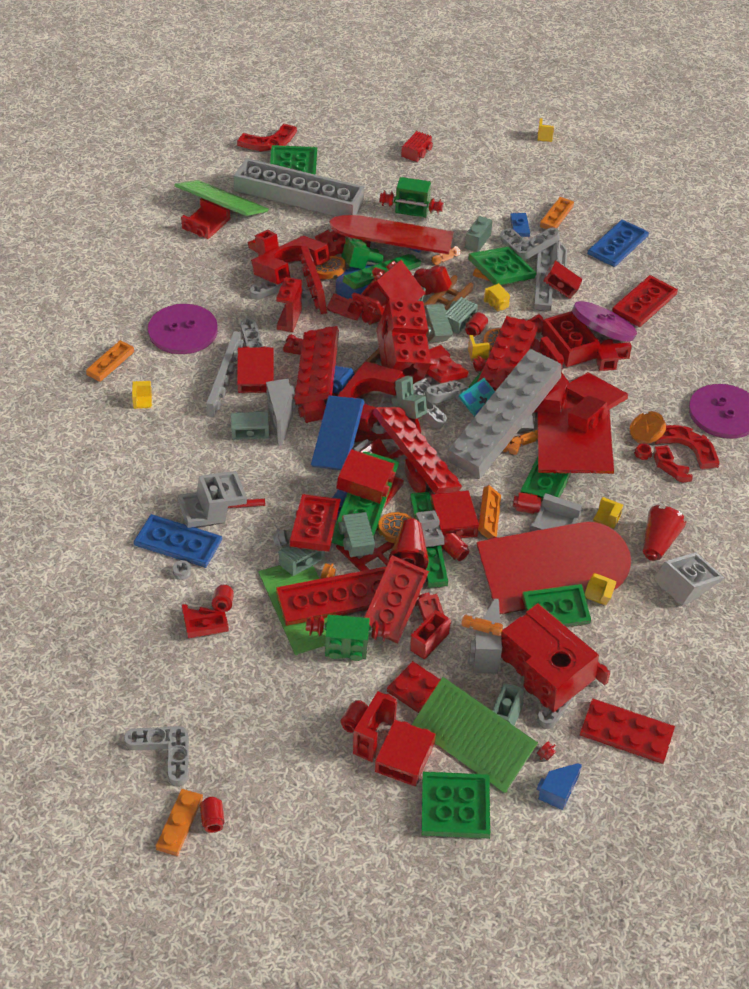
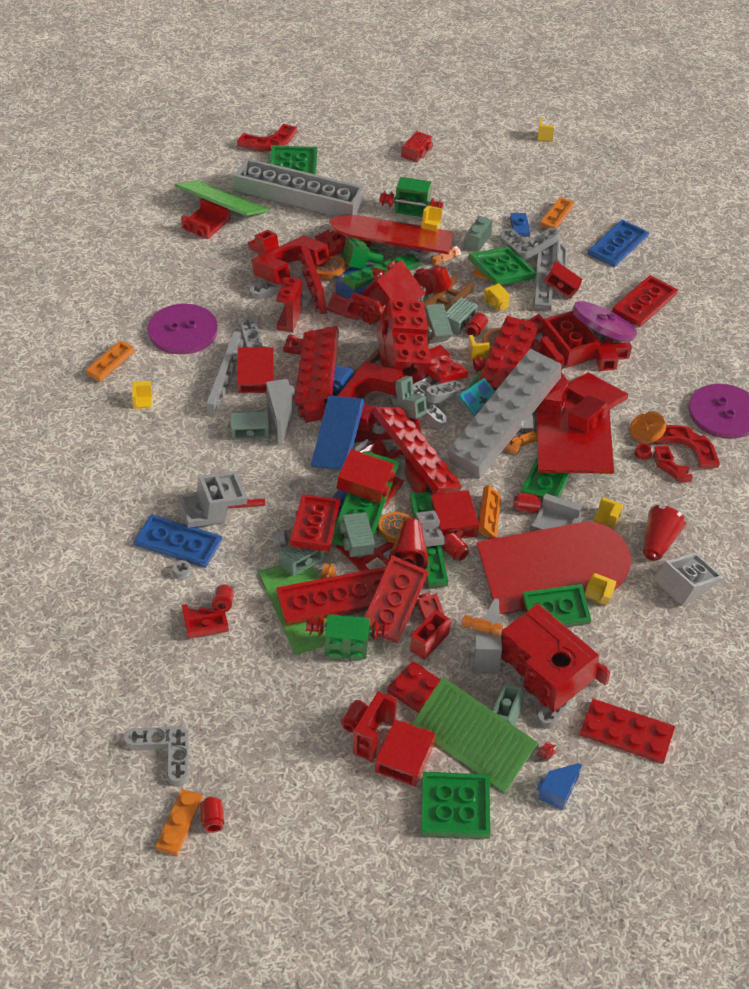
(431, 218): none -> yellow panel

